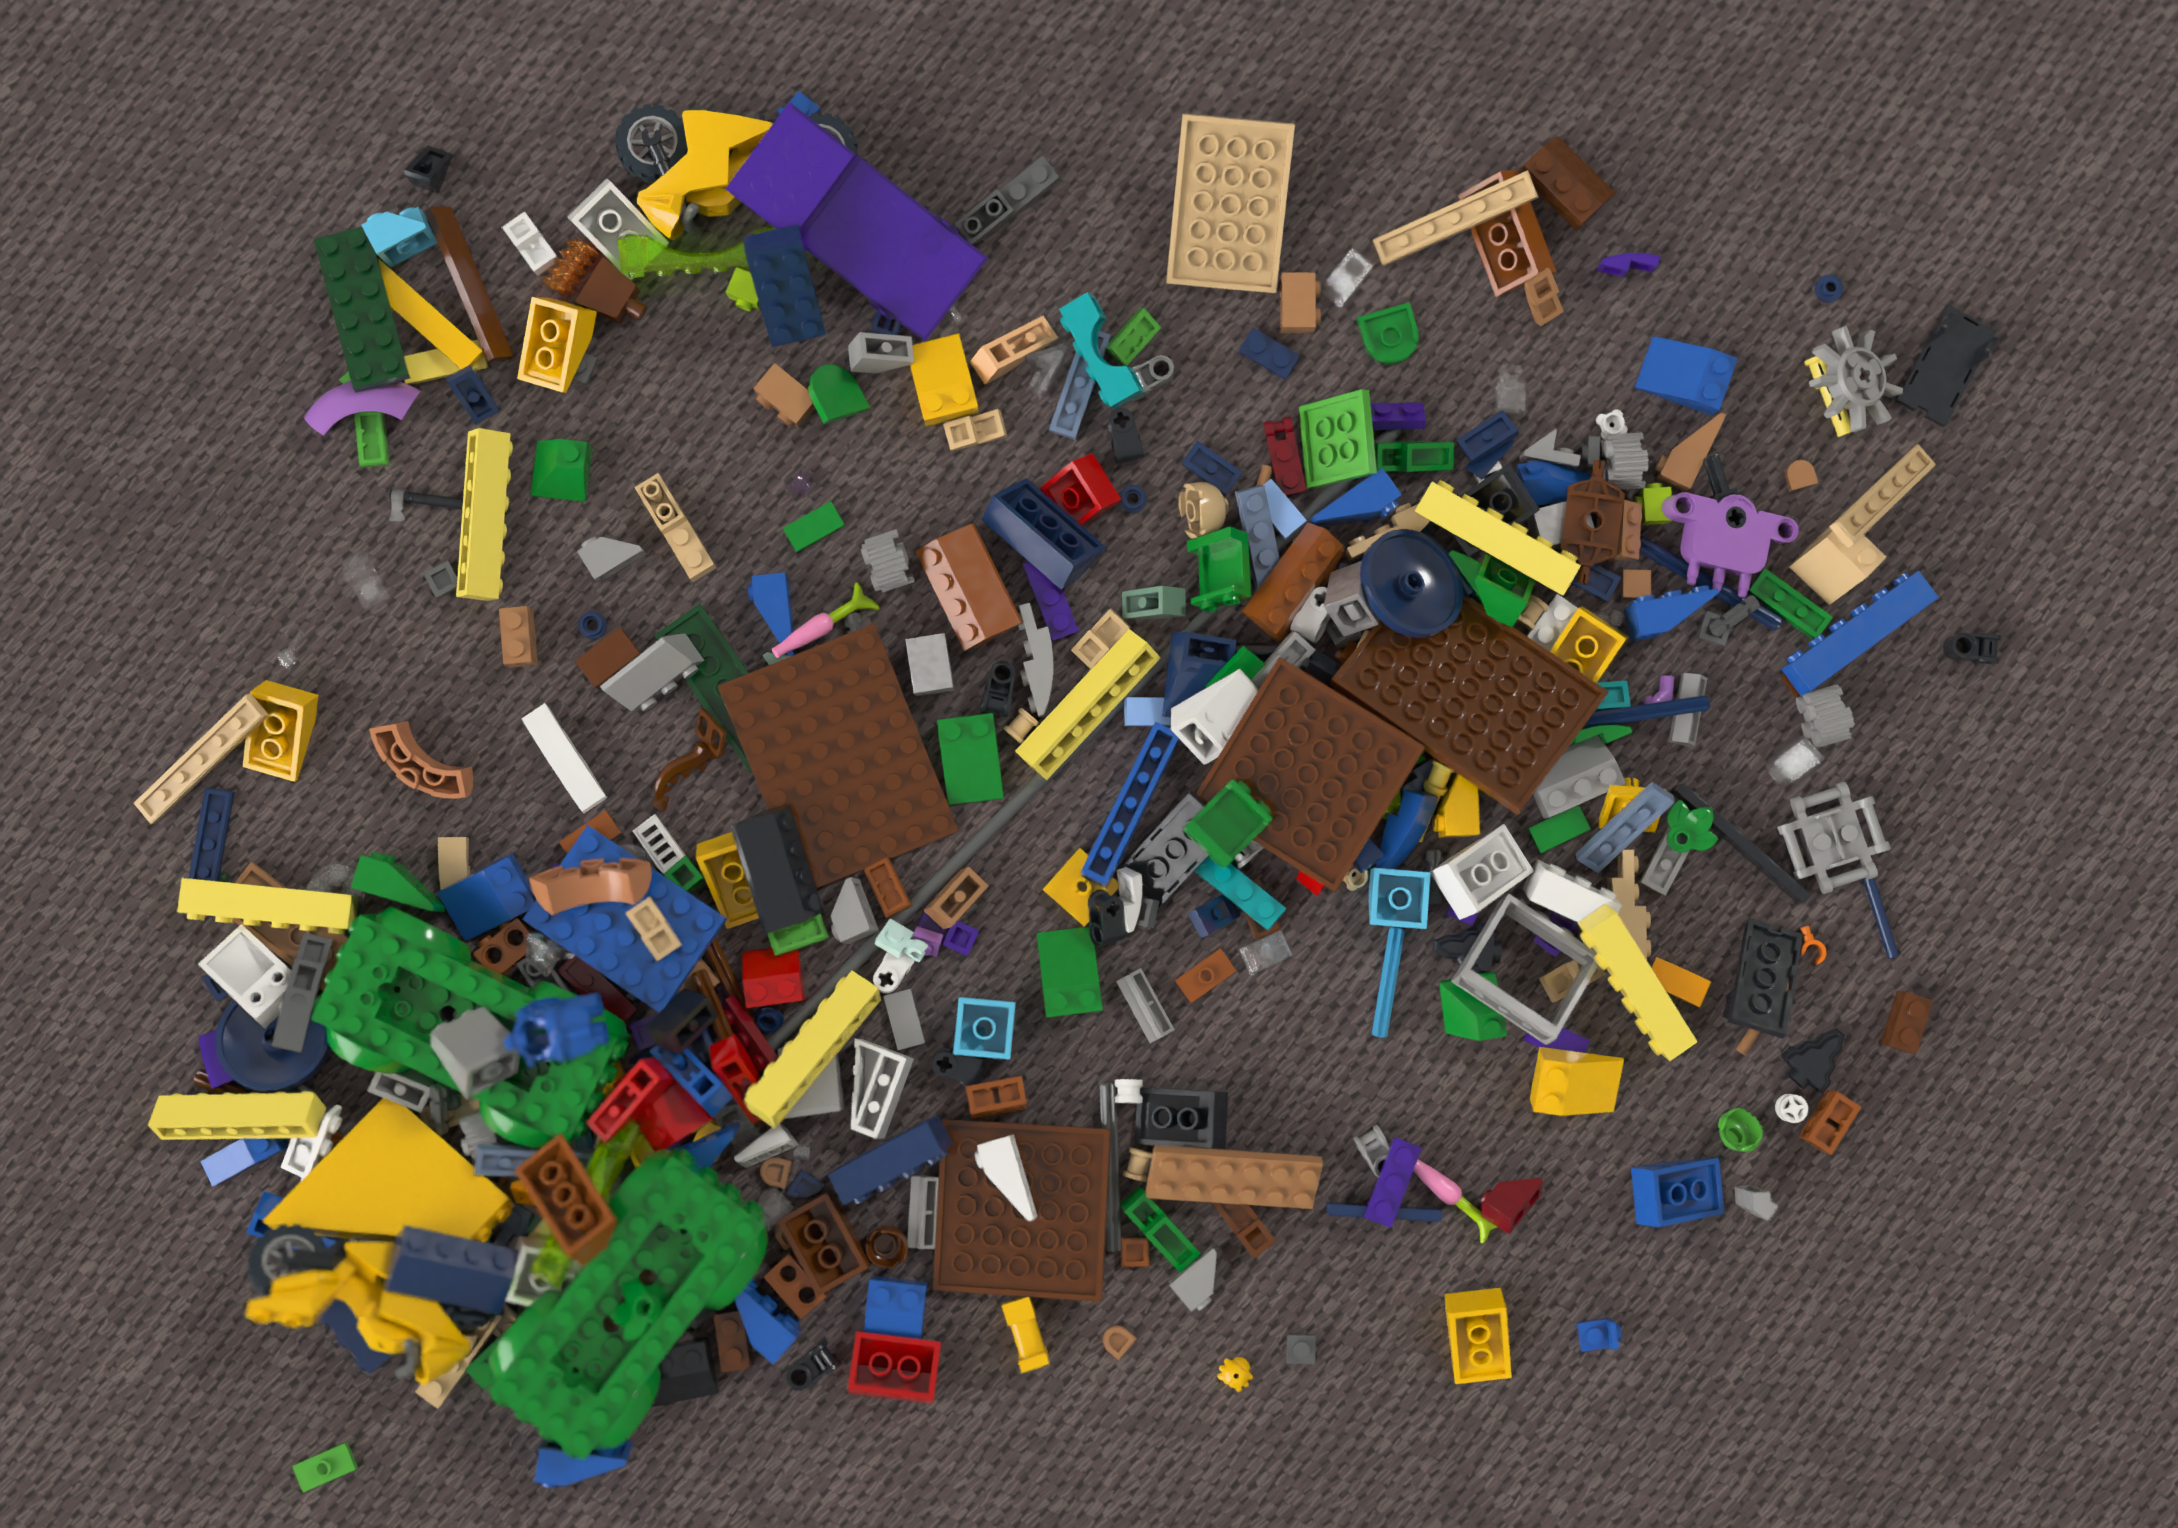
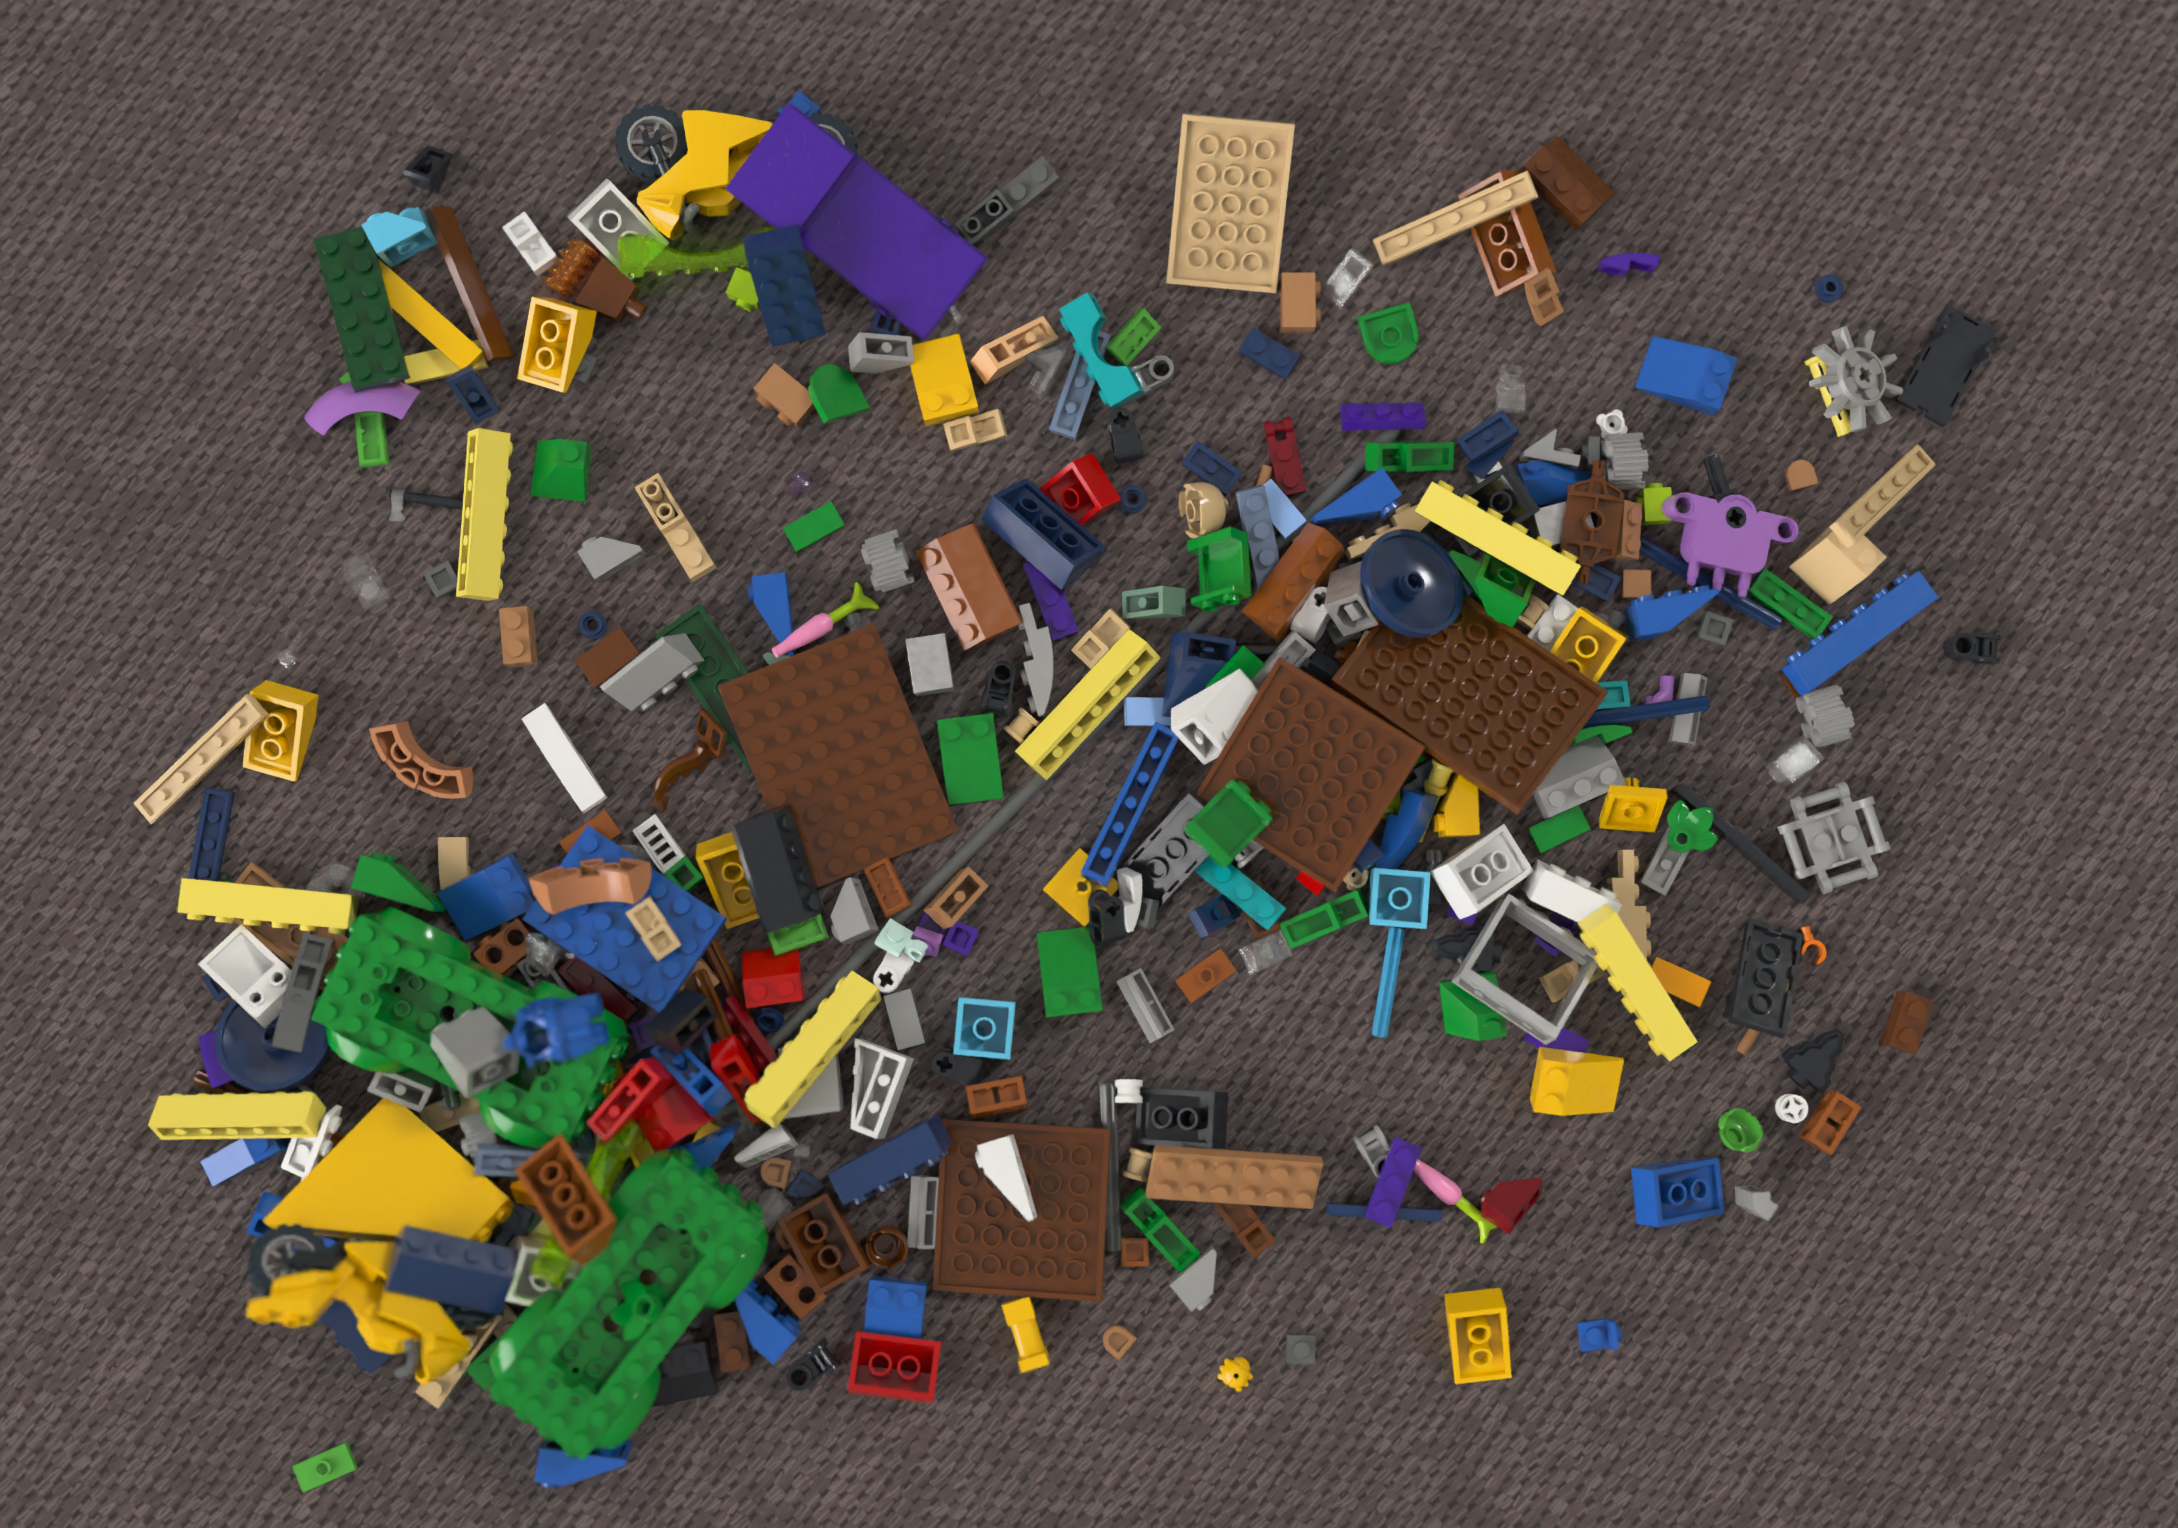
(439, 1108): dark grey axle -> none
(1325, 918): none -> green slope
(1337, 439): bright green plate -> none
(1625, 827): sand blue plate -> none
(1685, 460): medium nougat slope -> none
(1734, 616): dark grey axle -> none
(1881, 918): dark blue bar -> none

